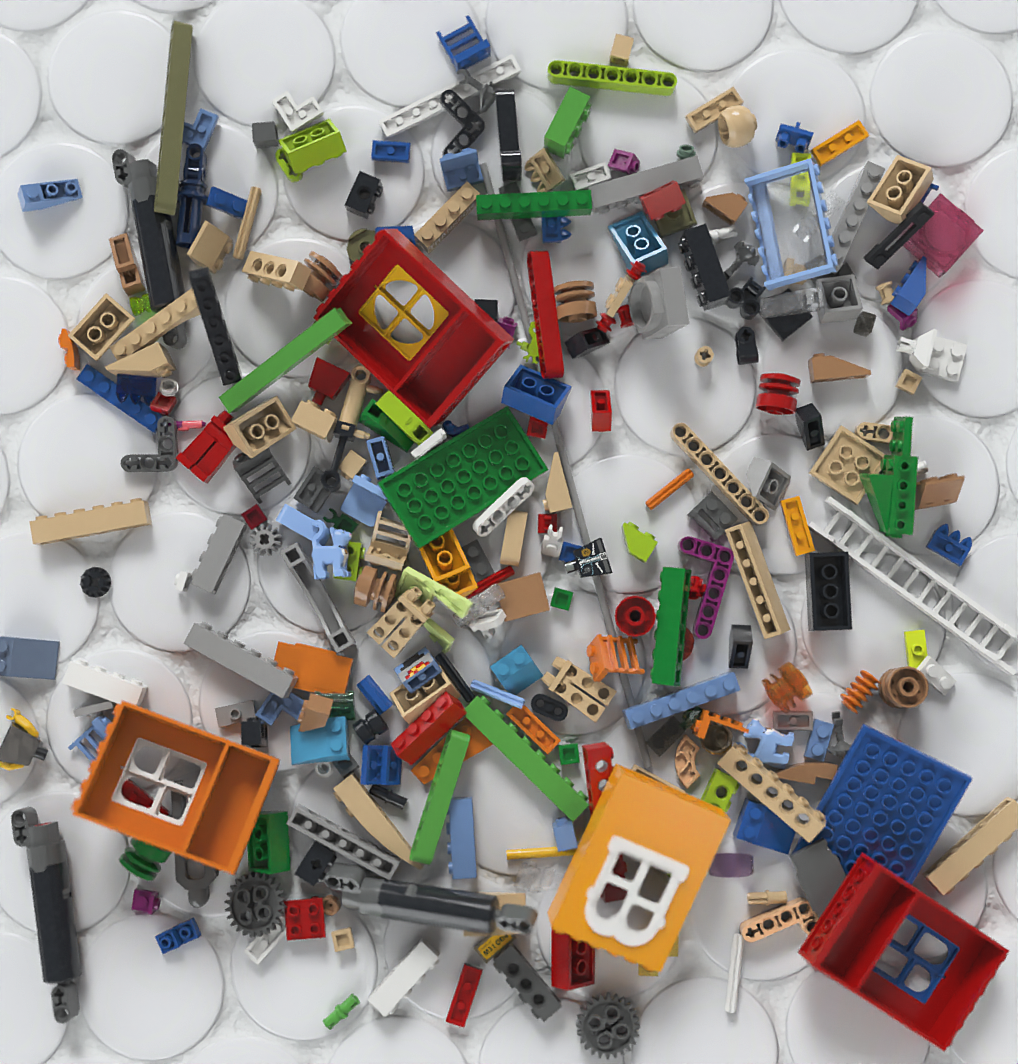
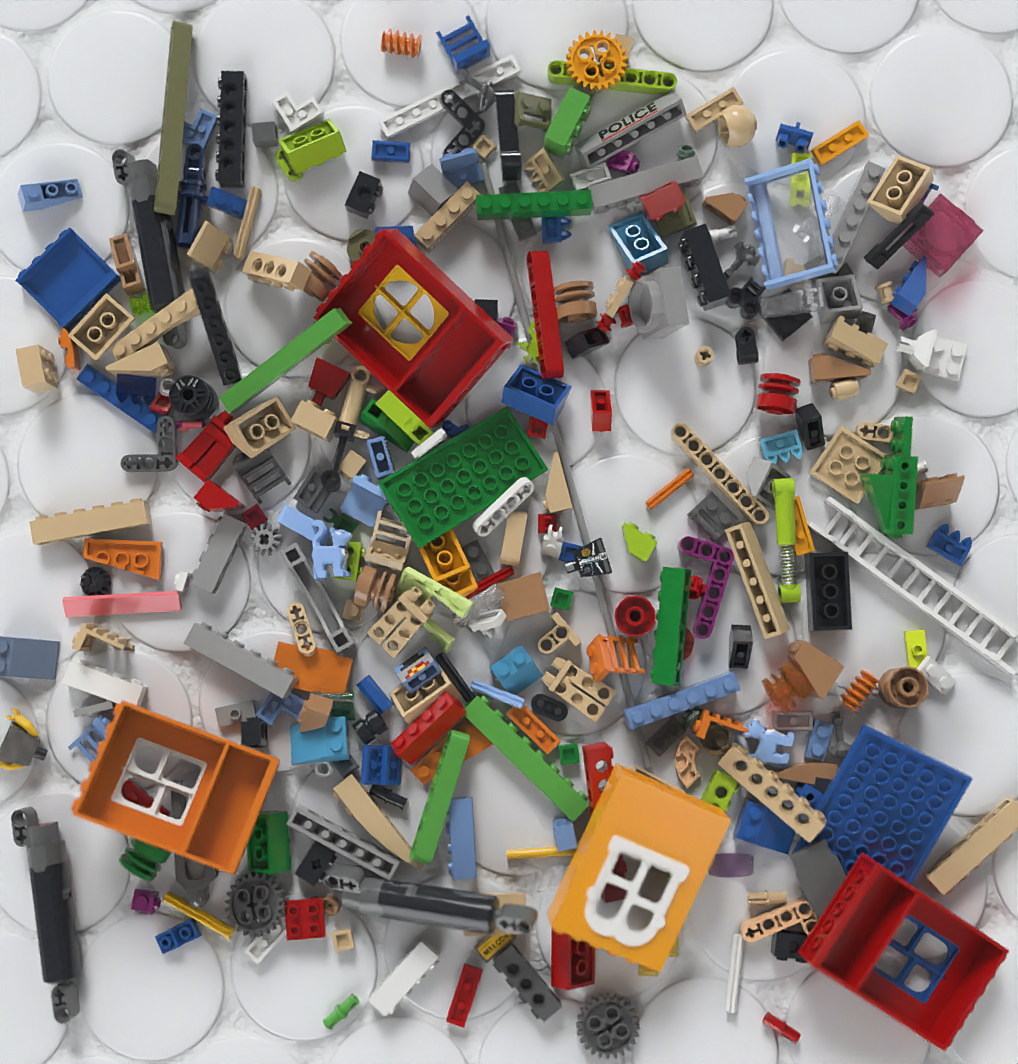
(37, 368): none -> tan brick
(68, 279): none -> blue panel
(89, 632): none -> tan plate
(122, 604): none -> coral tile
(129, 555): none -> orange wing
(193, 397): none -> black wheel
(199, 915): none -> yellow axle
(214, 498): none -> red slope
(235, 176): none -> black brick
(292, 618): none -> tan beam
(352, 611): none -> tan plate
(401, 44): none -> orange piece
(431, 189): none -> light grey slope
(484, 147): none -> tan tile
(532, 106): none -> olive plate
(551, 635): none -> tan tile
(613, 56): none -> light orange gear
(630, 129): none -> light grey brick
(781, 445): none -> medium azure plate
(781, 942): none -> black brick
(781, 1027): none -> red axle
(783, 494): none -> lime piece
(809, 793): none -> blue brick
(816, 666): none -> medium nougat slope
(844, 389): none -> tan brick
(854, 343): none -> tan wedge

